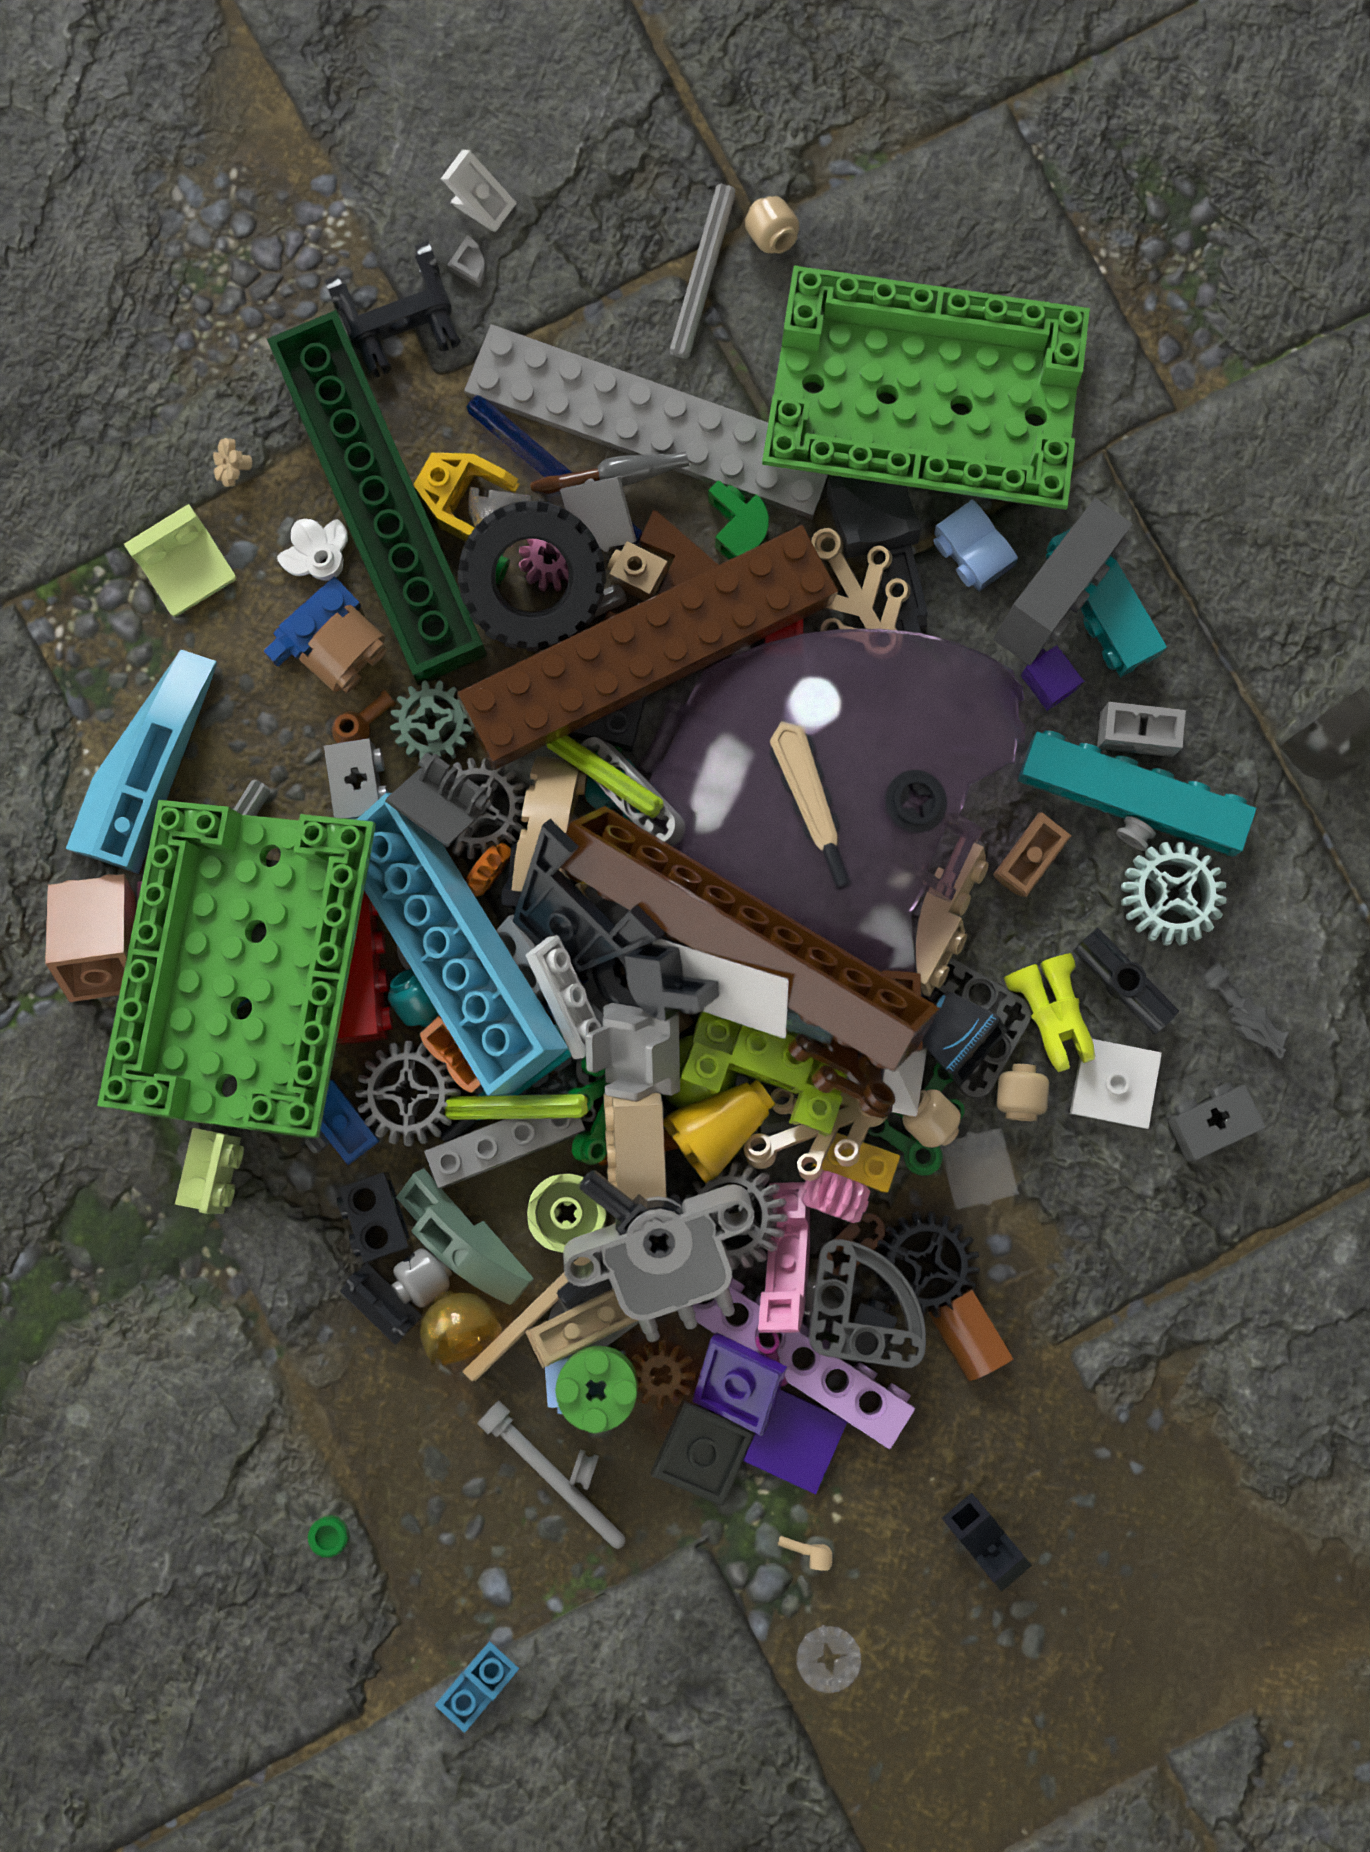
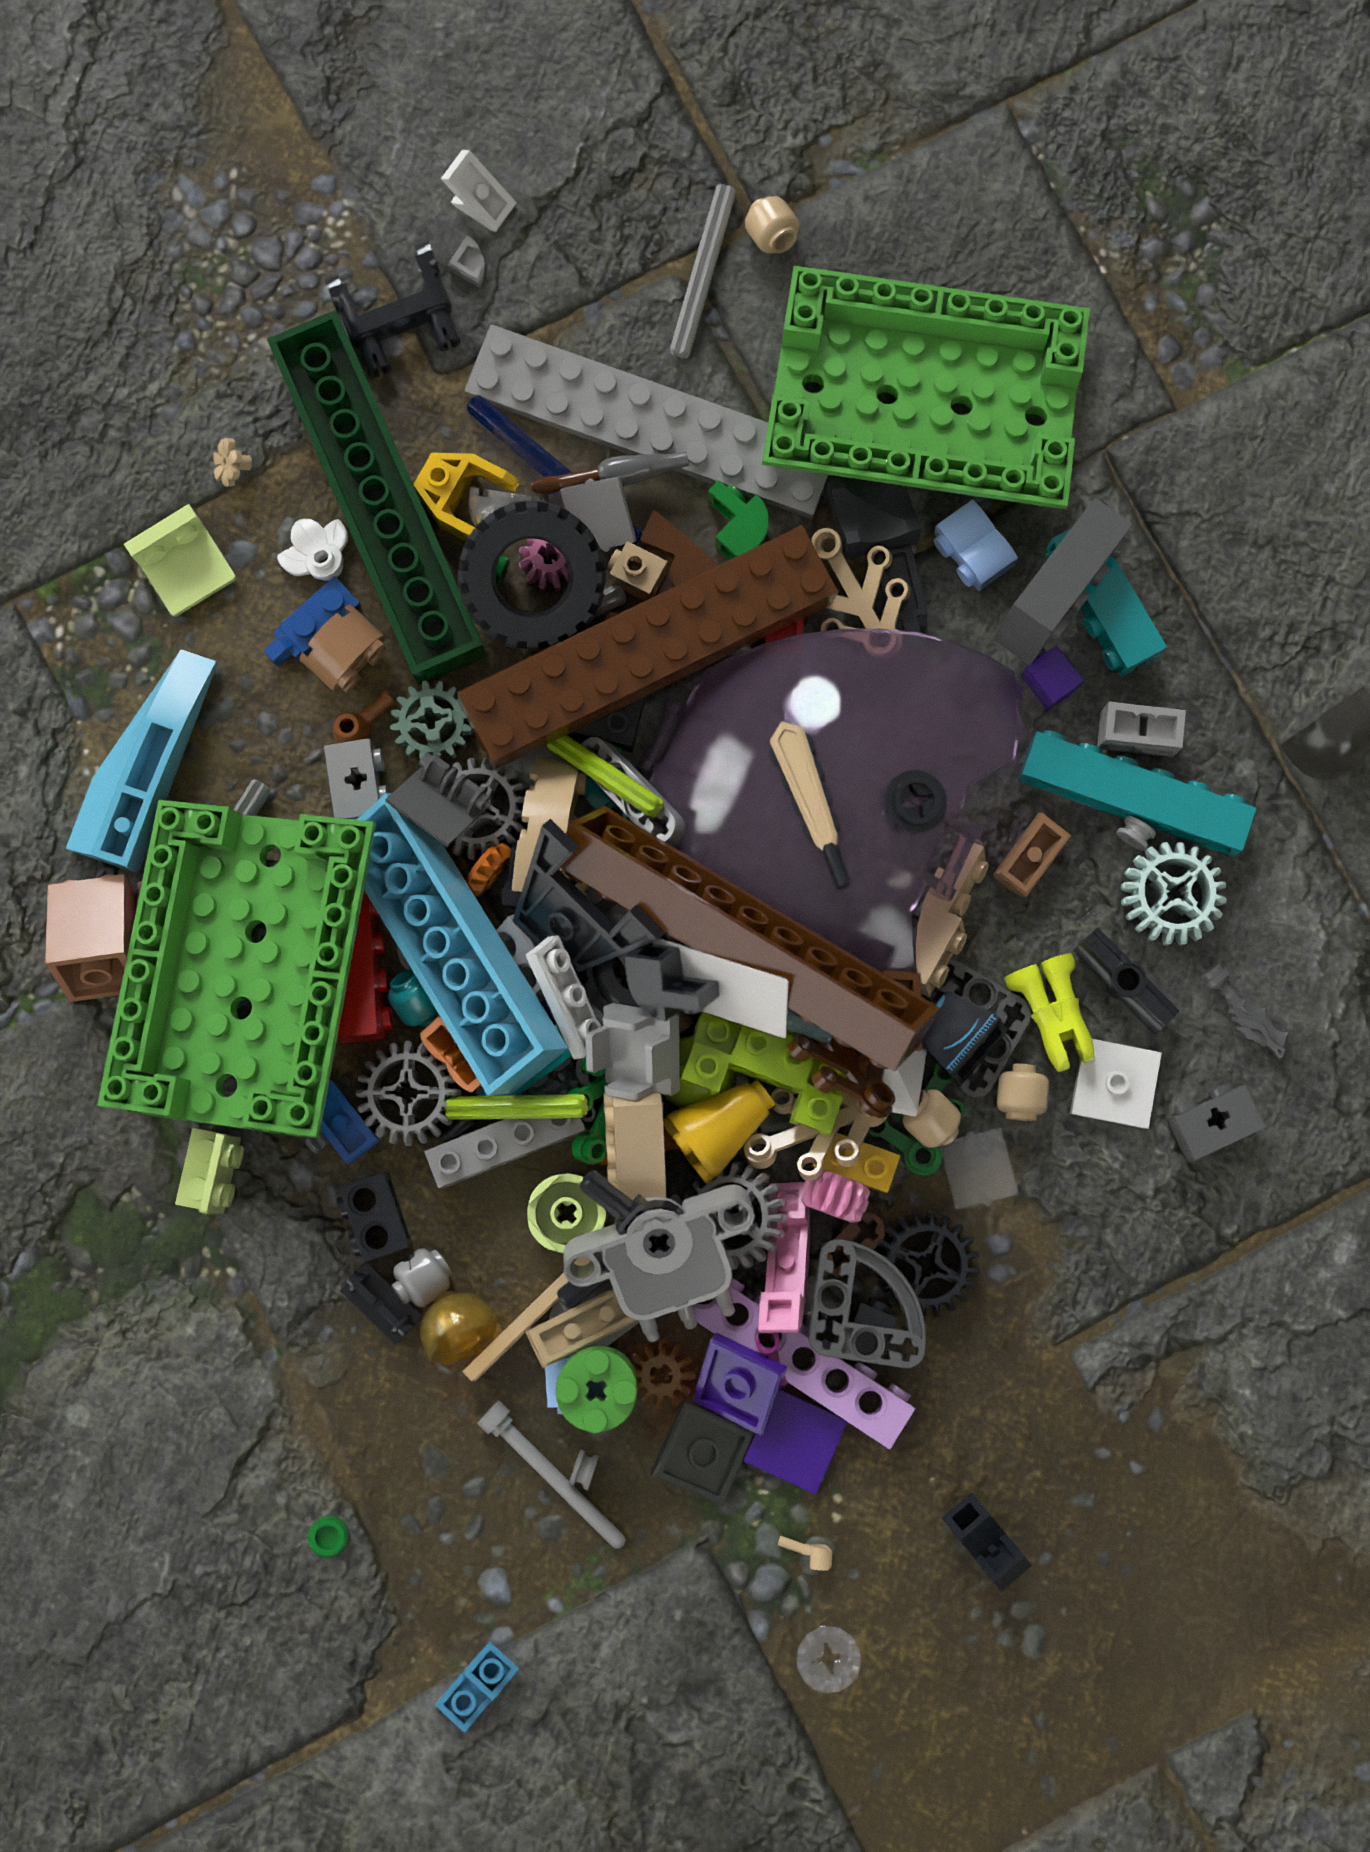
(463, 1247): sand green slope -> none
(971, 1336): dark orange brick -> none

